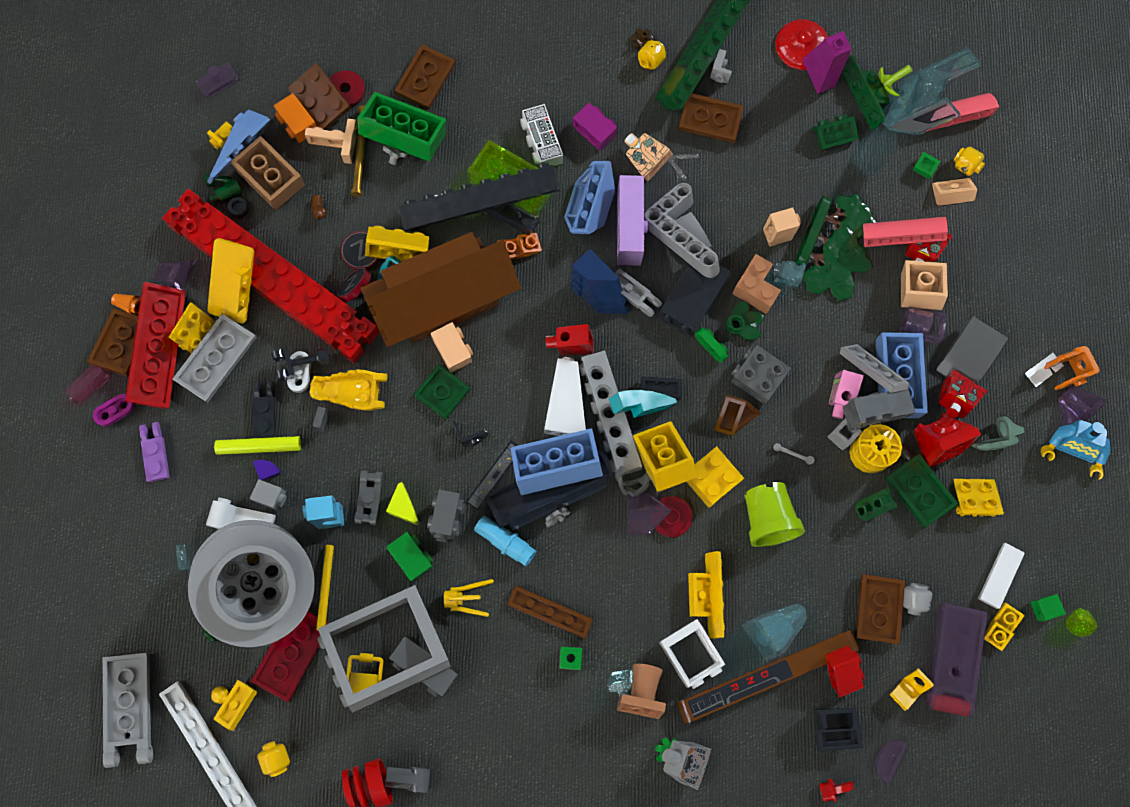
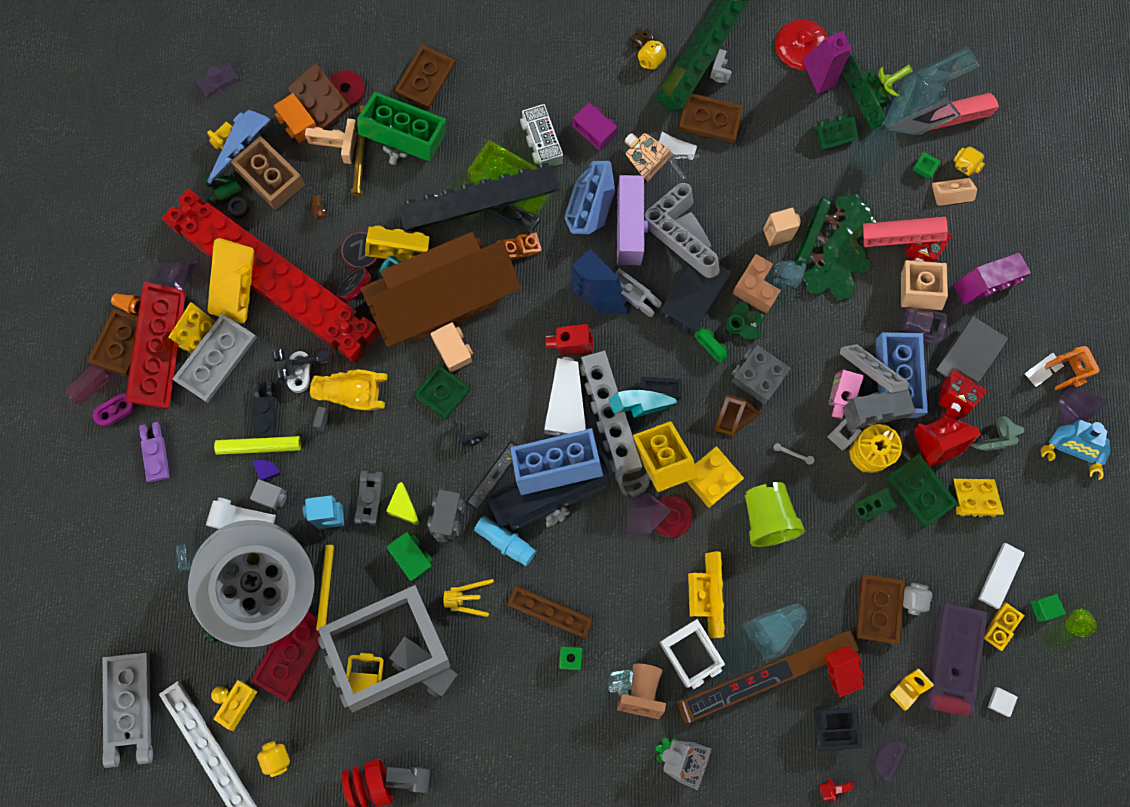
(677, 146): none -> white sticker
(992, 277): none -> magenta wedge
(1002, 702): none -> white tile

